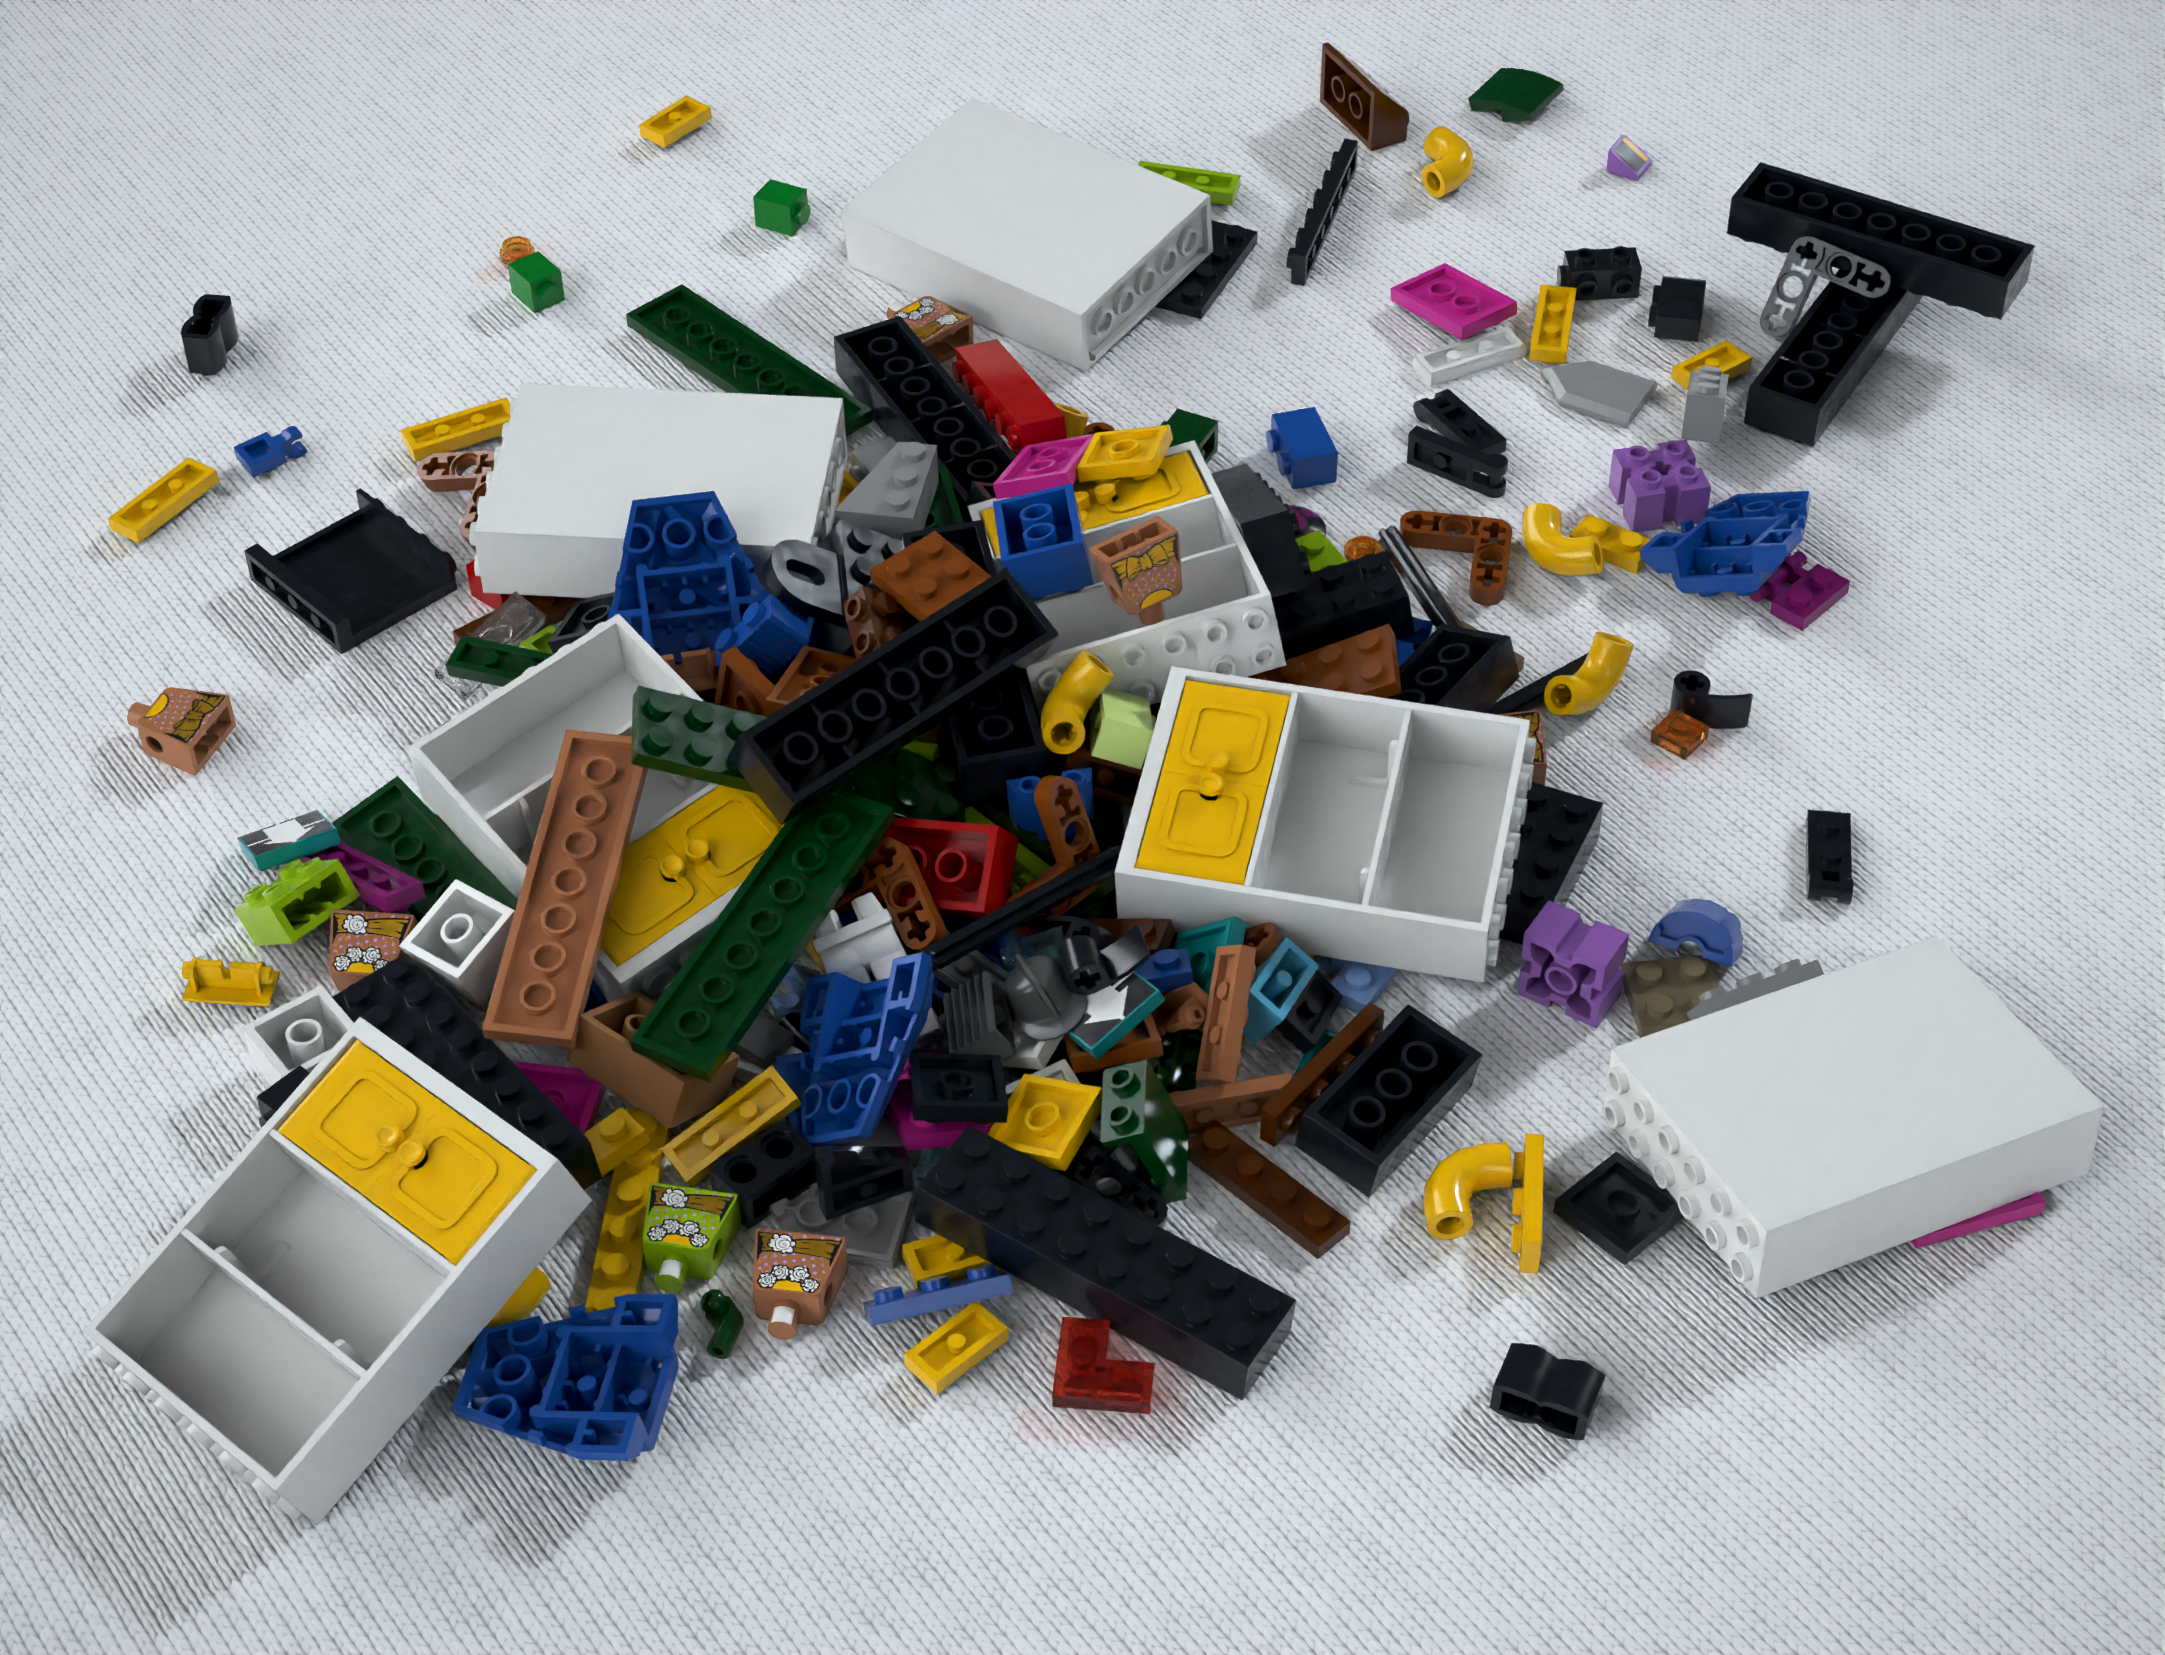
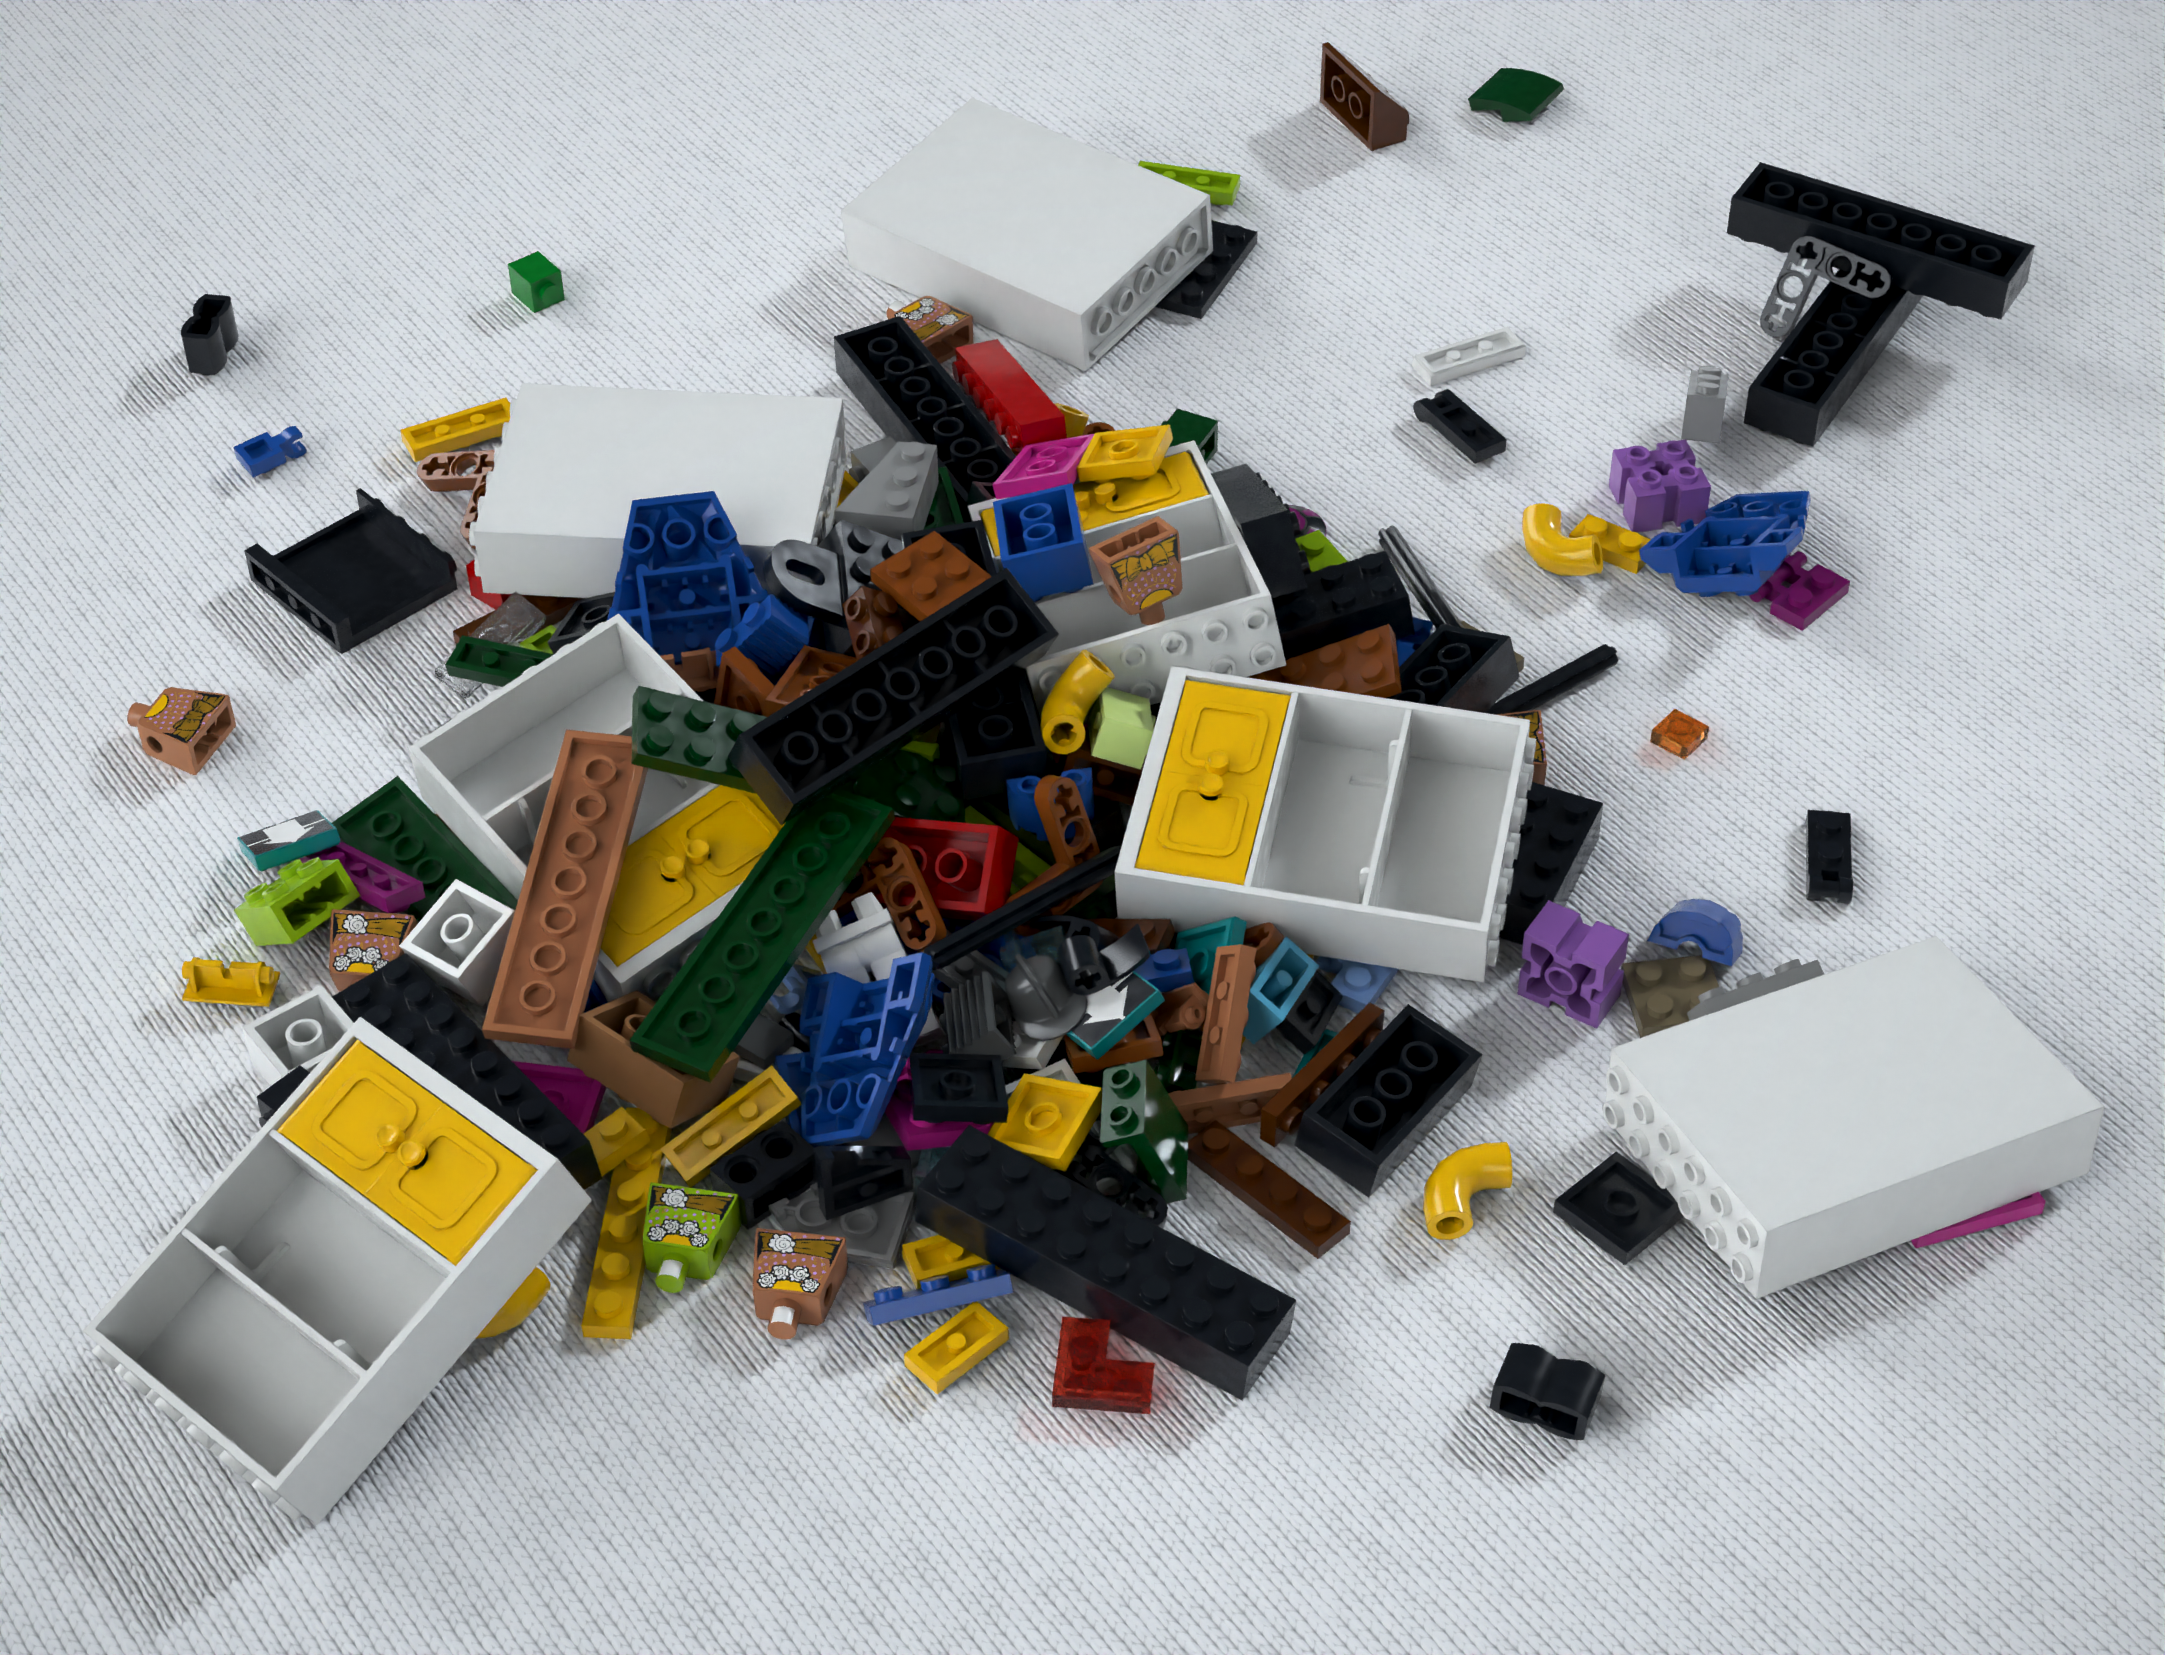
(163, 500): yellow plate -> none
(515, 248): clear orange plate -> none
(580, 1382): blue wedge -> none
(675, 121): yellow plate -> none
(724, 1319): dark green arm -> none
(733, 353): dark green plate -> none
(781, 207): green brick -> none
(1302, 448): blue brick -> none
(1324, 210): black plate -> none
(1361, 546): clear orange plate -> none
(1419, 532): dark orange beam -> none
(1452, 161): yellow cylinder -> none
(1454, 301): dark pink plate -> none
(1457, 462): black plate -> none
(1528, 1203): yellow plate -> none
(1552, 324): yellow plate -> none
(1593, 681): yellow cylinder -> none
(1599, 391): light grey tile -> none
(1601, 273): black brick -> none
(1627, 159): slope -> none
(1677, 308): black brick -> none
(1692, 698): black panel -> none
(1723, 356): yellow plate -> none

